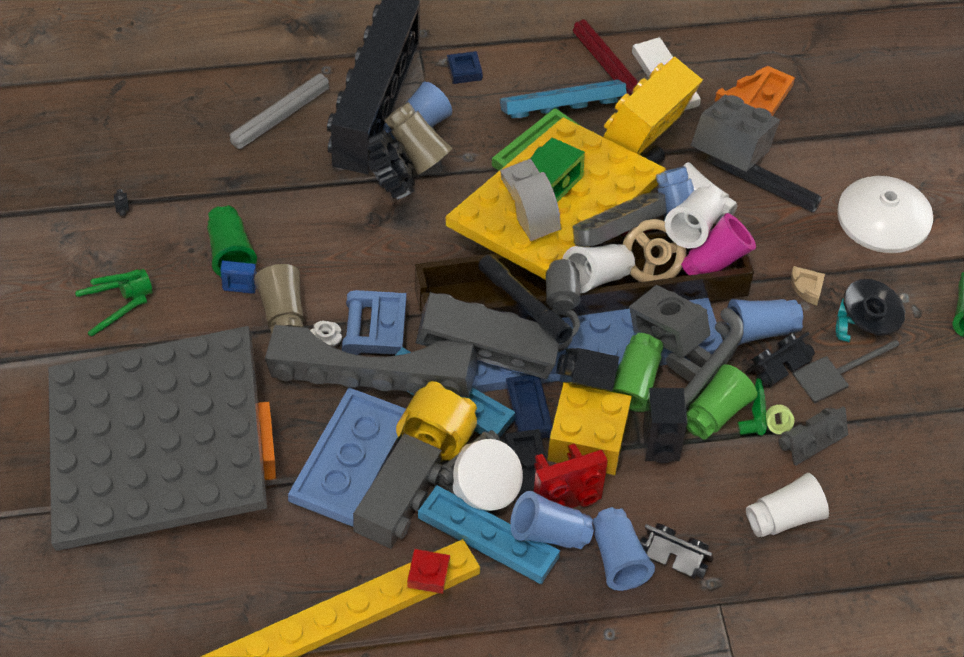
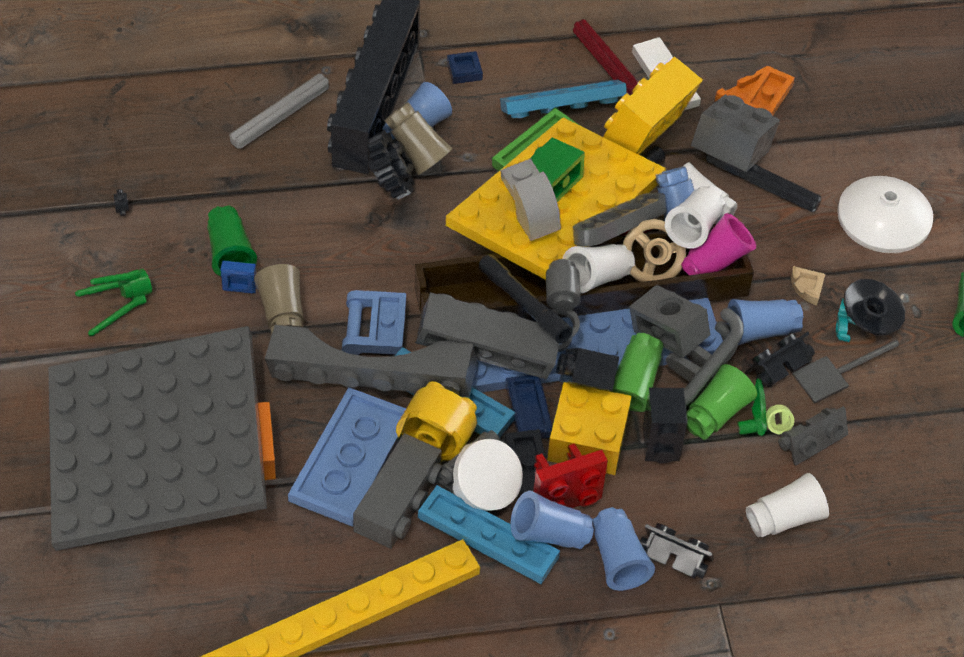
(333, 337): white plate -> none
(428, 571): red plate -> none

